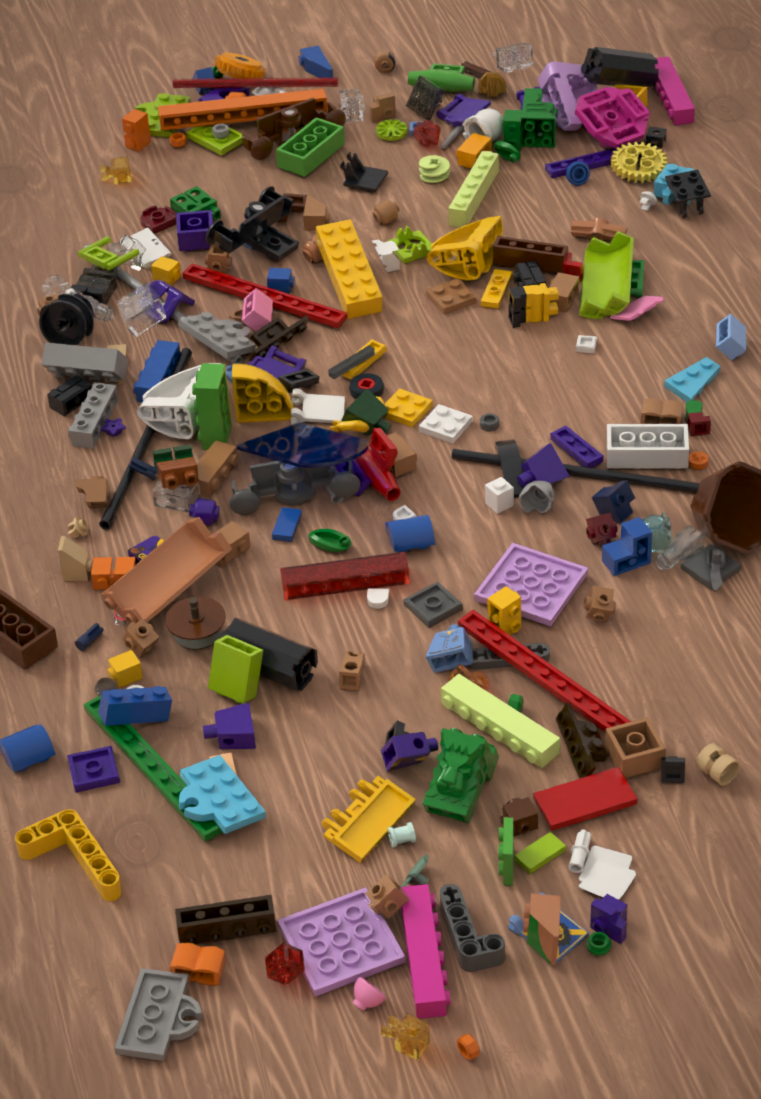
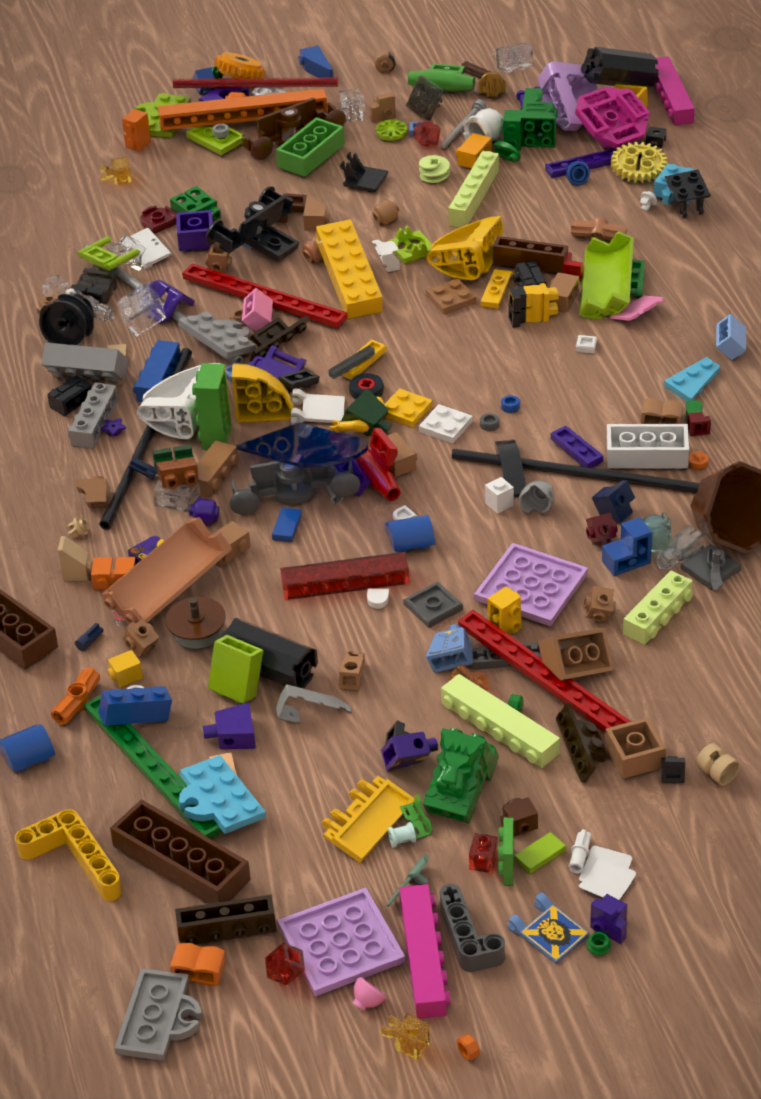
(77, 695): none -> orange piece
(93, 769): dark purple tile -> none
(104, 684): clear smoke plate -> none
(166, 270): yellow brick -> none
(177, 139): orange tile -> none
(180, 853): none -> reddish brown brick
(281, 279): blue brick -> none
(291, 714): none -> light grey piece
(330, 540): green arm -> none
(386, 896): medium nougat brick -> none
(414, 817): none -> bright green piece
(461, 109): dark purple piece -> none
(483, 853): none -> clear red brick
(510, 404): none -> blue tile
(542, 925): nougat slope -> none
(543, 466): dark purple torso -> none
(577, 653): none -> medium nougat slope
(585, 798): red tile -> none
(657, 607): none -> yellowish green brick

